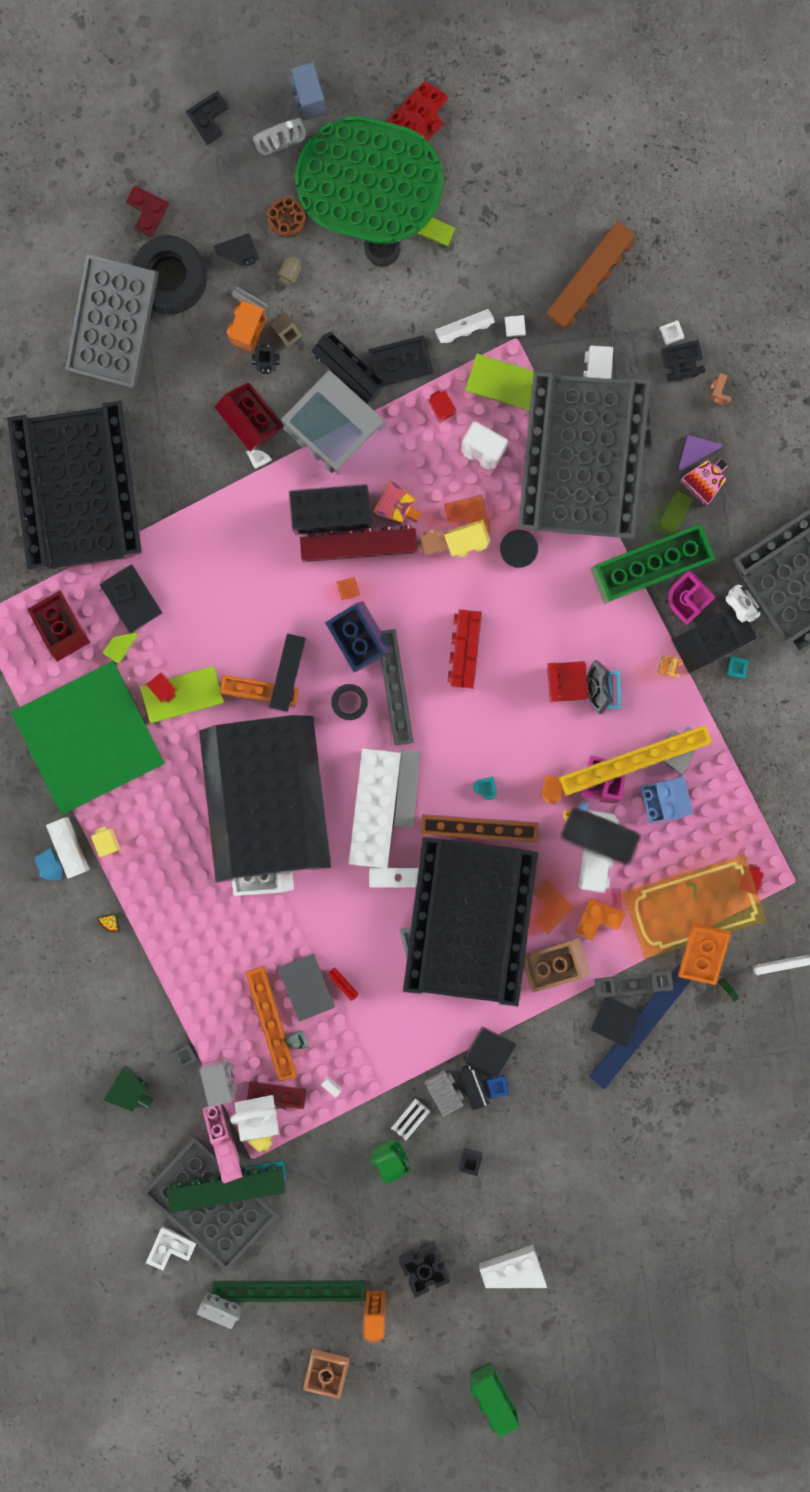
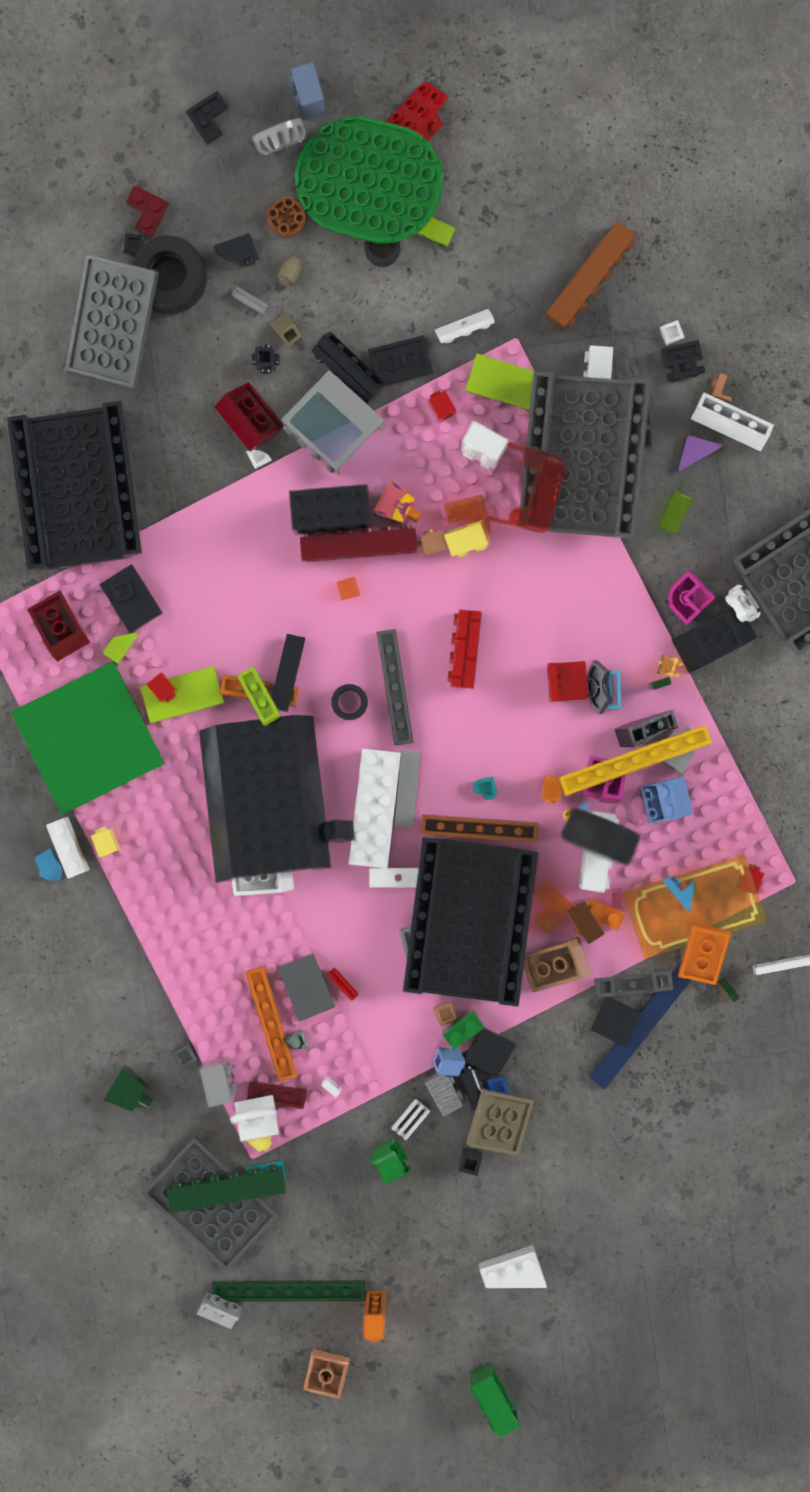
(109, 922): tile -> none
(133, 243): none -> black tile
(169, 1243): white plate -> none
(223, 1143): bright pink slope -> none
(246, 326): orange brick -> none
(259, 696): none -> lime plate
(338, 831): none -> black brick
(358, 636): dark blue brick -> none
(419, 1278): black brick -> none
(445, 1013): none -> nougat tile
(448, 1061): none -> medium blue brick
(463, 1029): none -> green brick
(500, 1122): none -> dark tan plate
(515, 326): white tile -> none
(519, 548): black tile -> none
(543, 494): none -> clear red windscreen
(585, 922): none -> reddish brown tile
(646, 729): none -> black slope
(652, 563): green brick -> none
(660, 683): none -> dark green tile
(683, 895): none -> dark azure slope
(705, 480): torso -> none
(732, 421): none -> white brick
(737, 667): teal tile -> none

